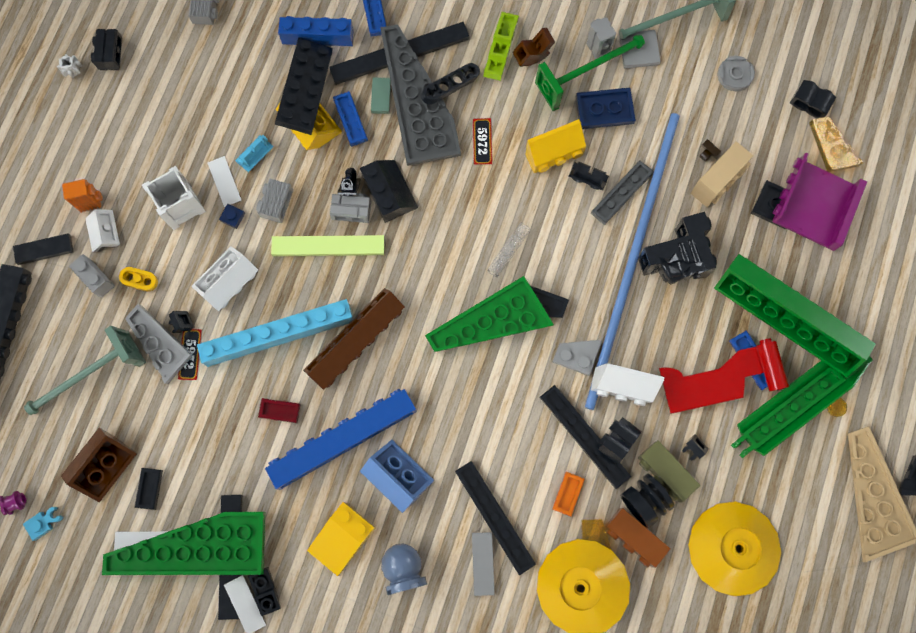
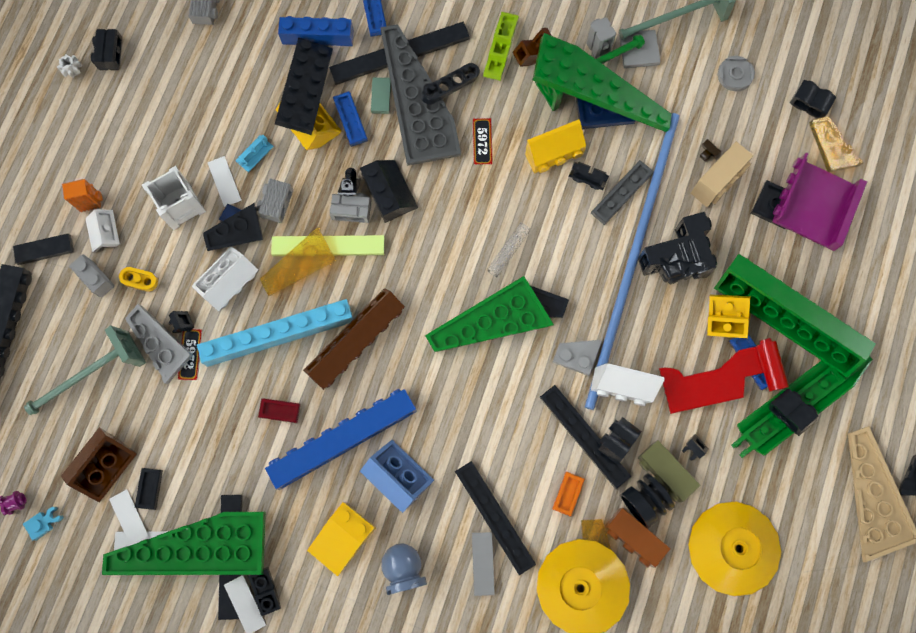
(128, 517): none -> white sticker
(235, 230): none -> black wing
(299, 263): none -> clear yellow wing
(584, 77): none -> green wing
(728, 316): none -> yellow brick
(793, 411): none -> black brick
(837, 408): clear yellow plate -> none

